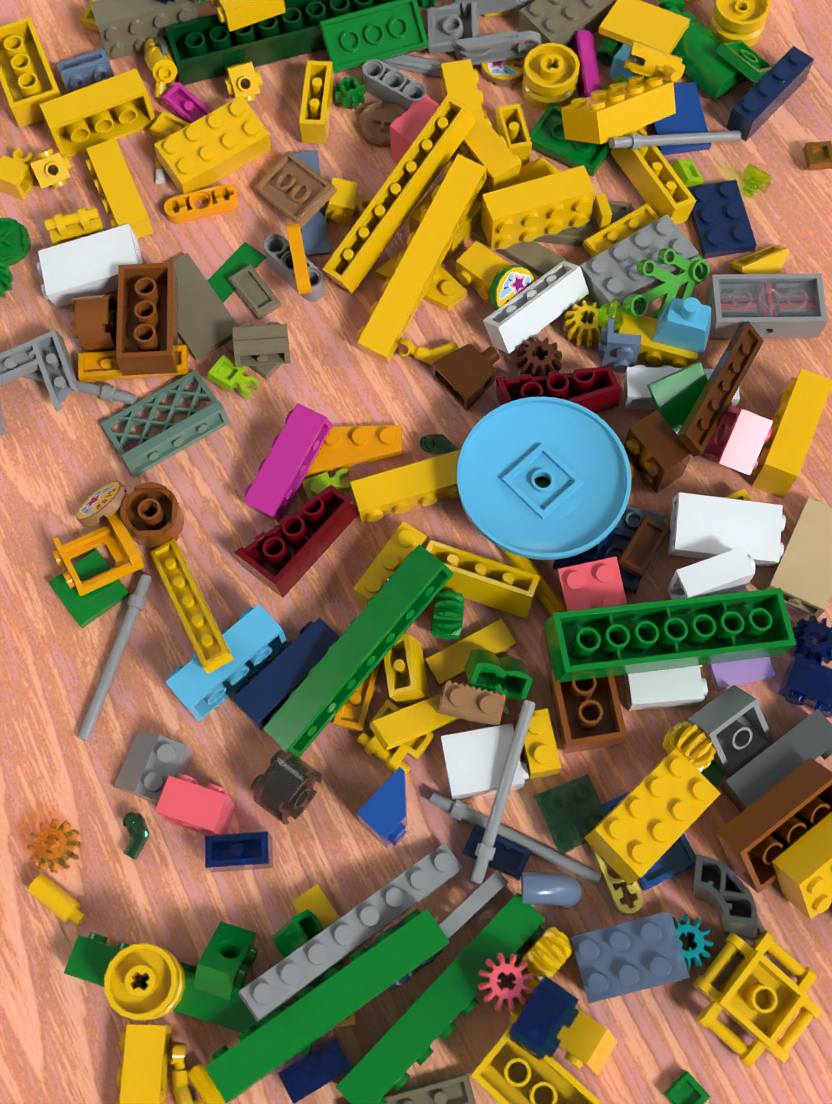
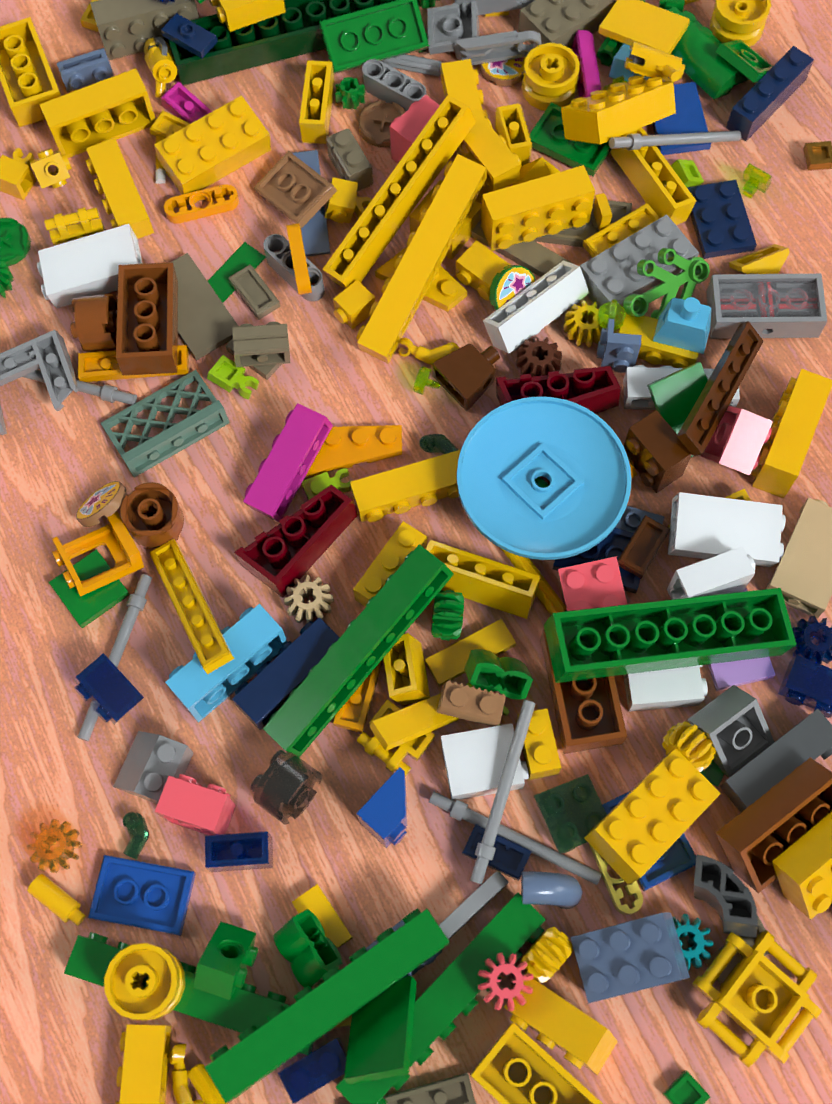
(107, 689): none -> clear blue brick
(142, 895): none -> blue tile
(189, 35): none -> dark blue plate
(243, 71): yellow brick -> none
(304, 590): none -> tan gear
(349, 159): none -> dark tan brick
(349, 932): light grey plate -> none
(353, 304): none -> yellow brick
(382, 1035): none -> green tile
(422, 381): none -> clear neon green tile
(543, 1018): clear blue brick -> none

